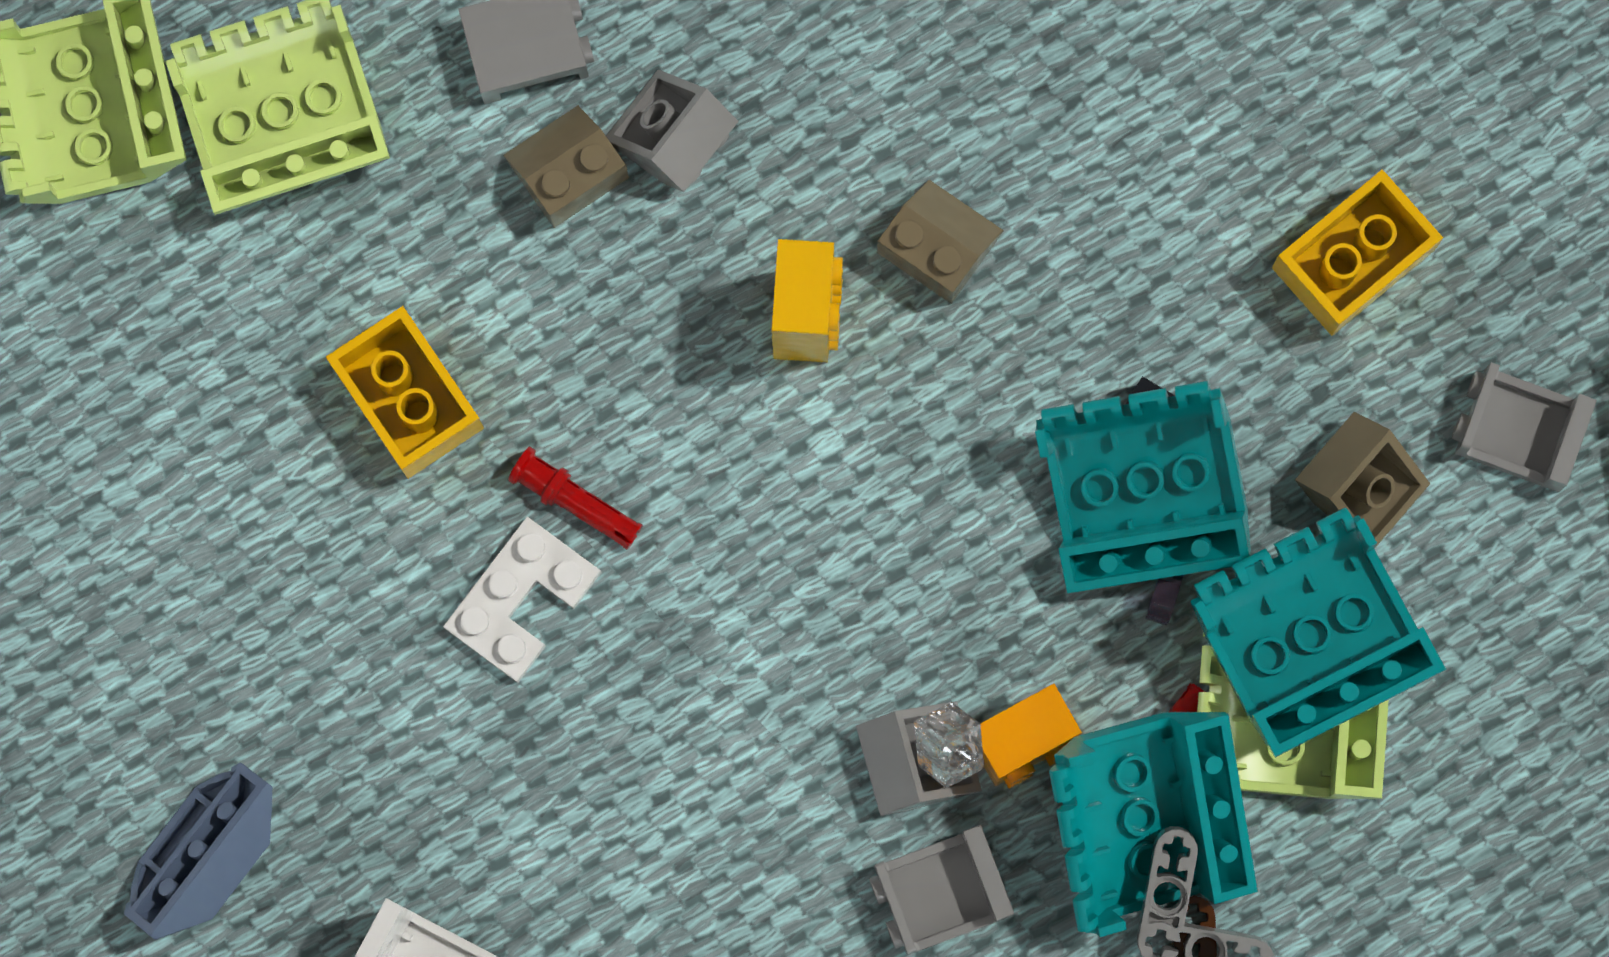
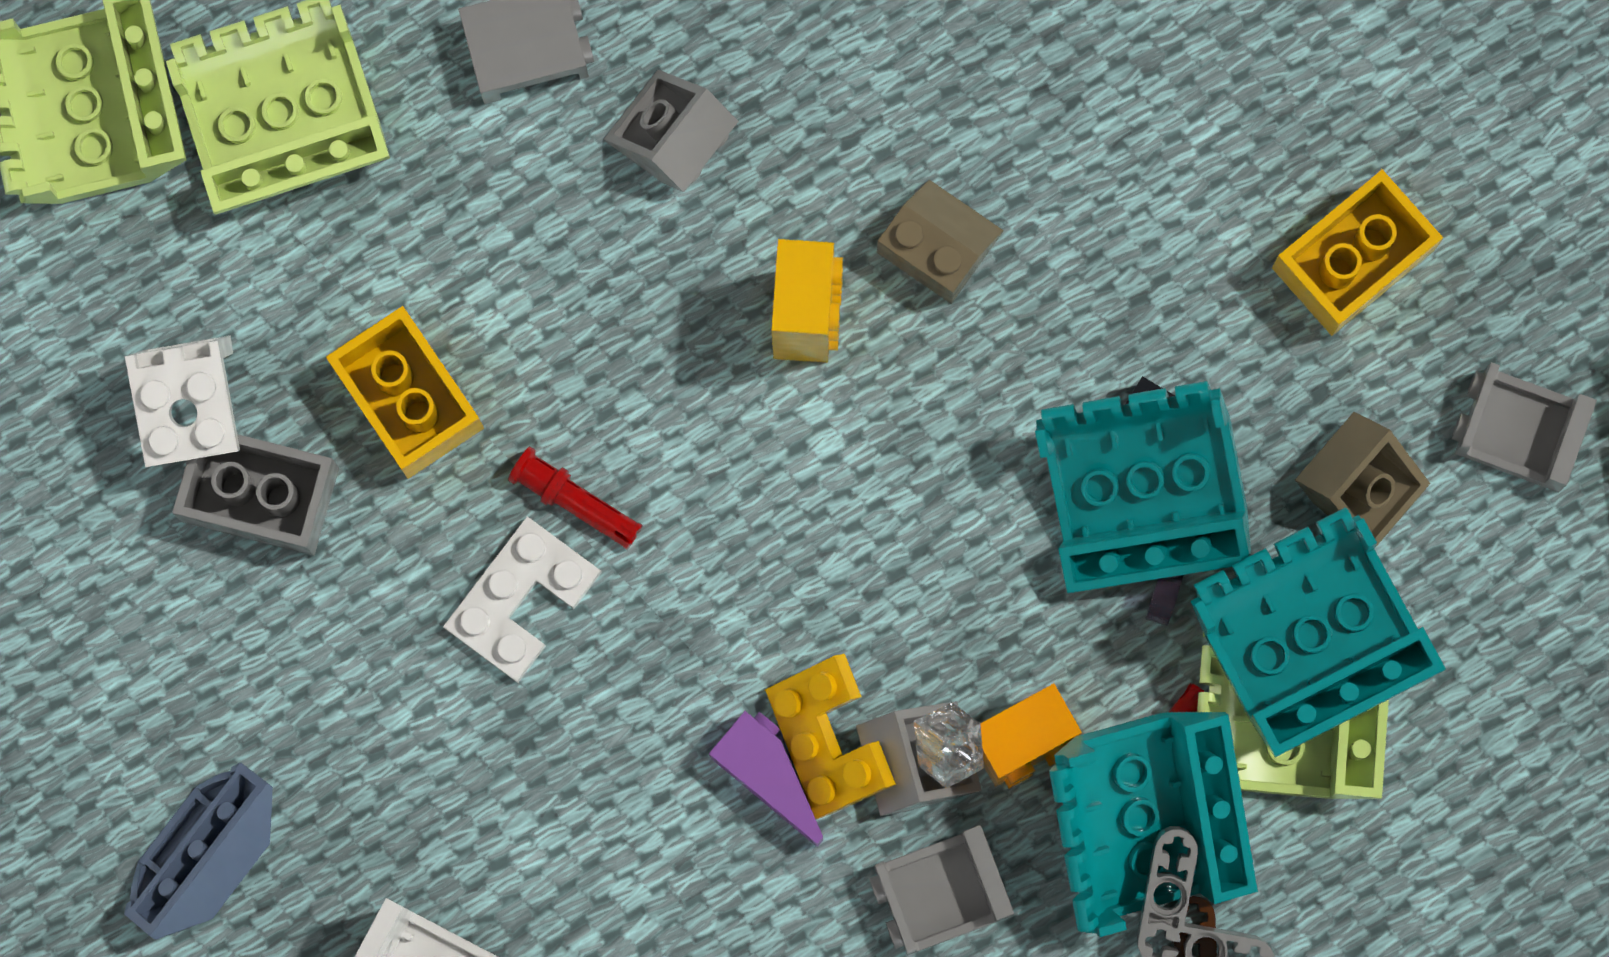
(190, 373): none -> white bracket
(259, 494): none -> light grey brick
(567, 165): dark tan slope -> none
(761, 765): none -> medium lavender slope
(826, 775): none -> yellow plate

